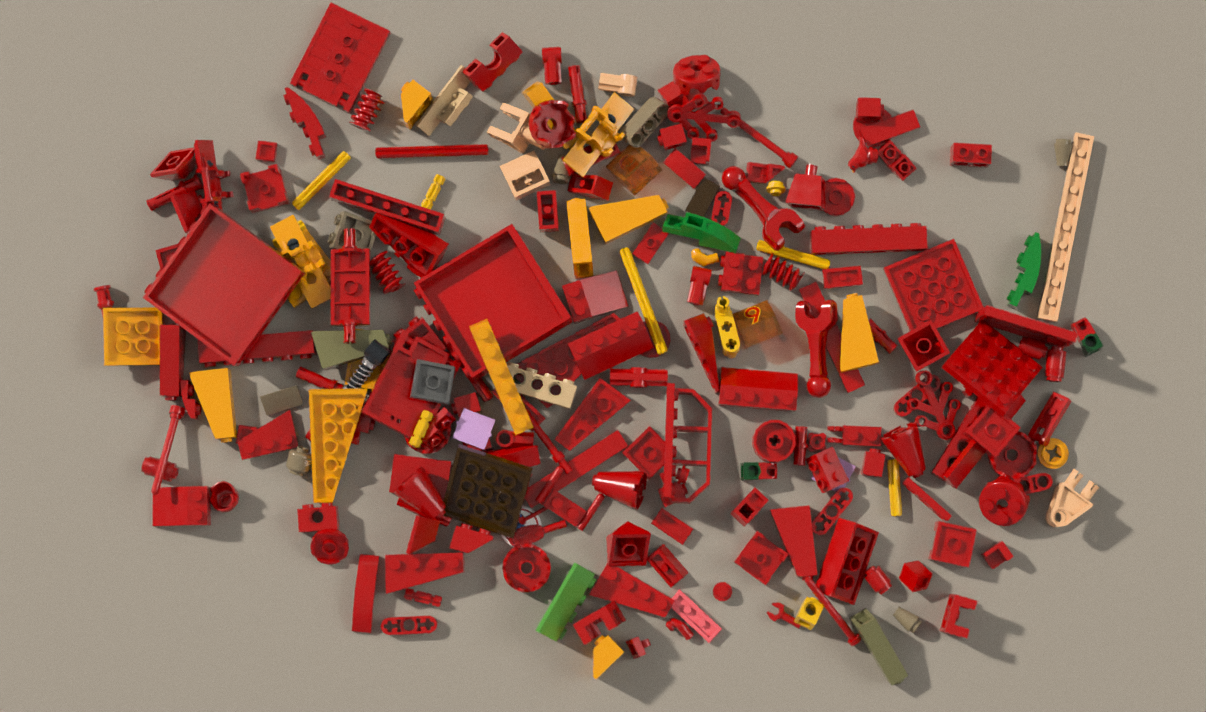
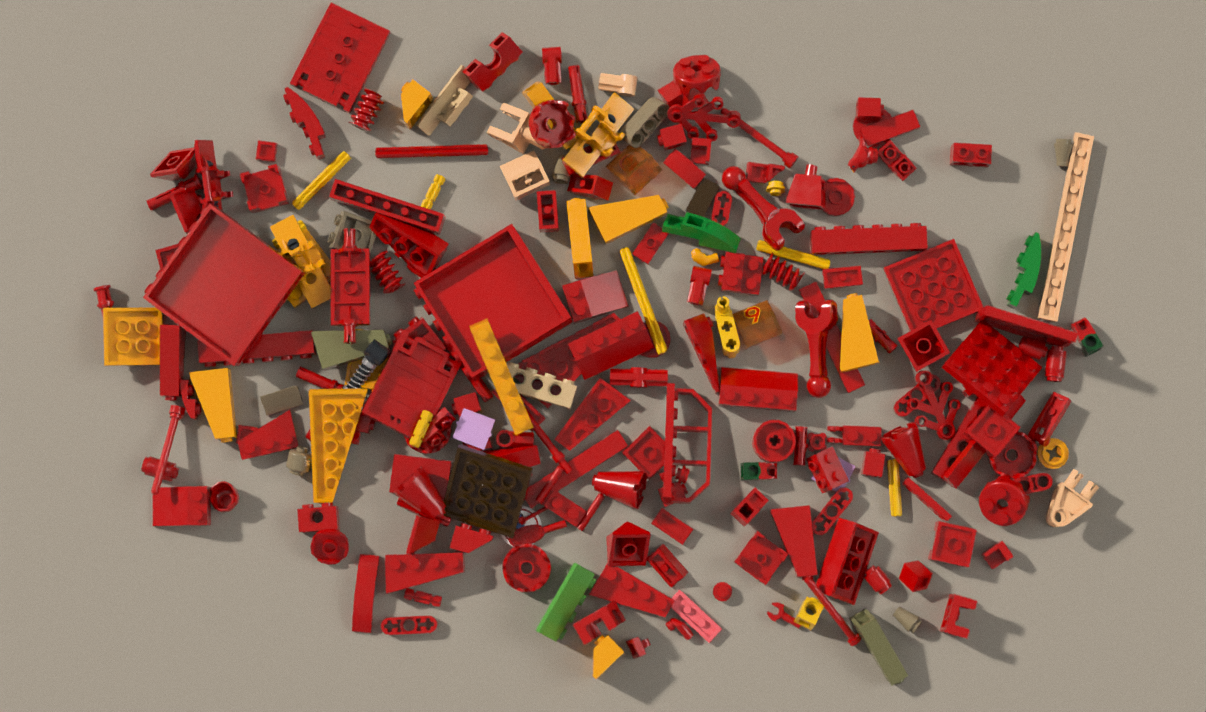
(432, 382): dark grey plate -> none

